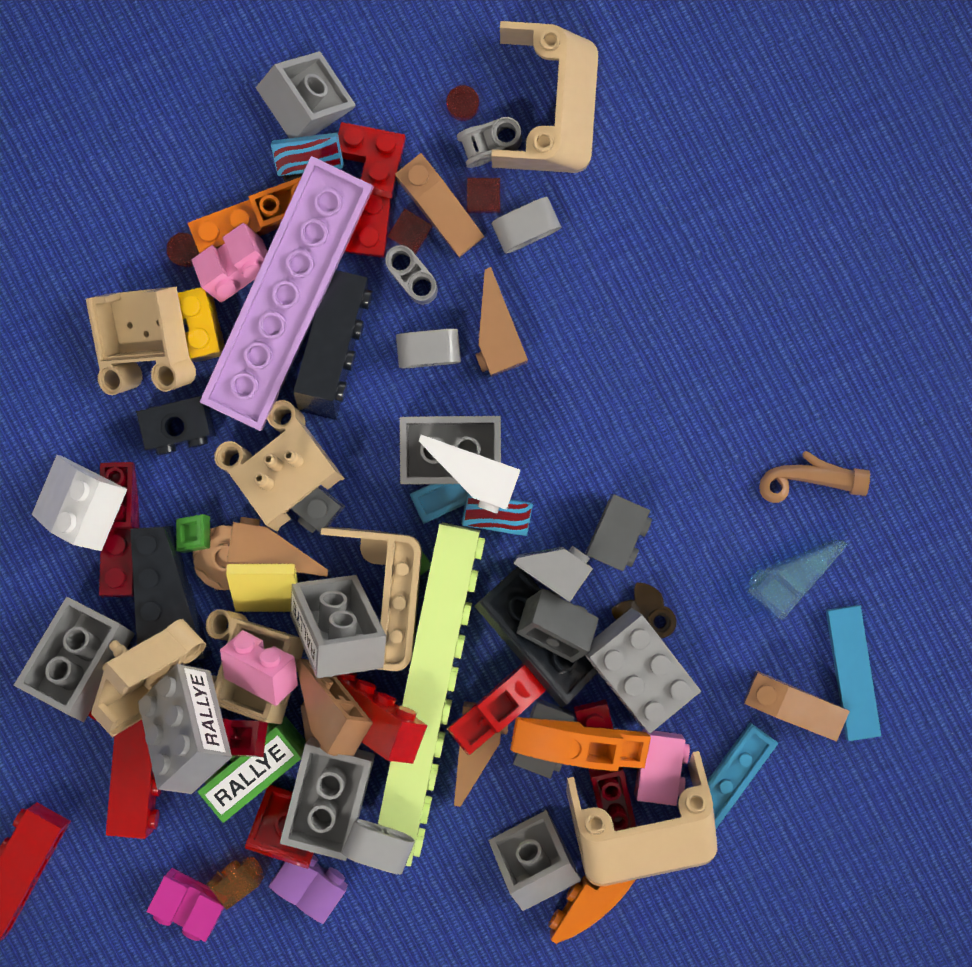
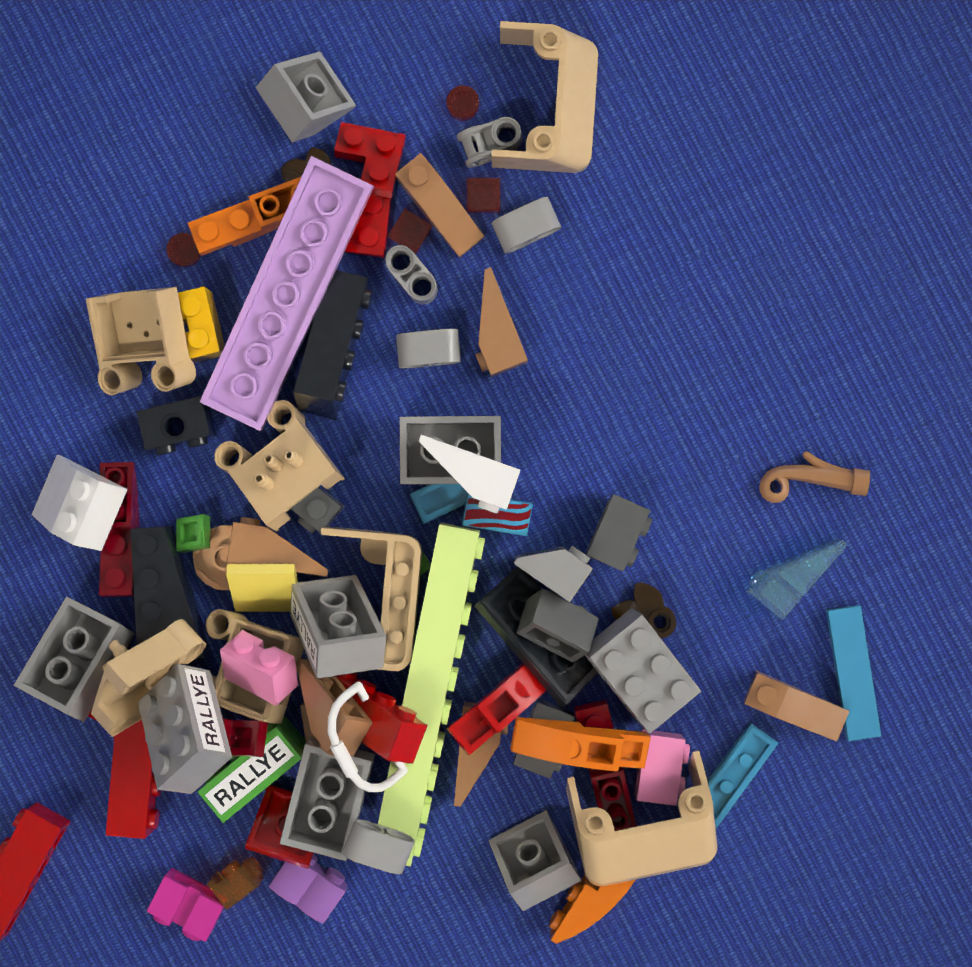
(231, 265): bright pink brick -> none
(294, 153): tile -> none
(341, 752): none -> white piece

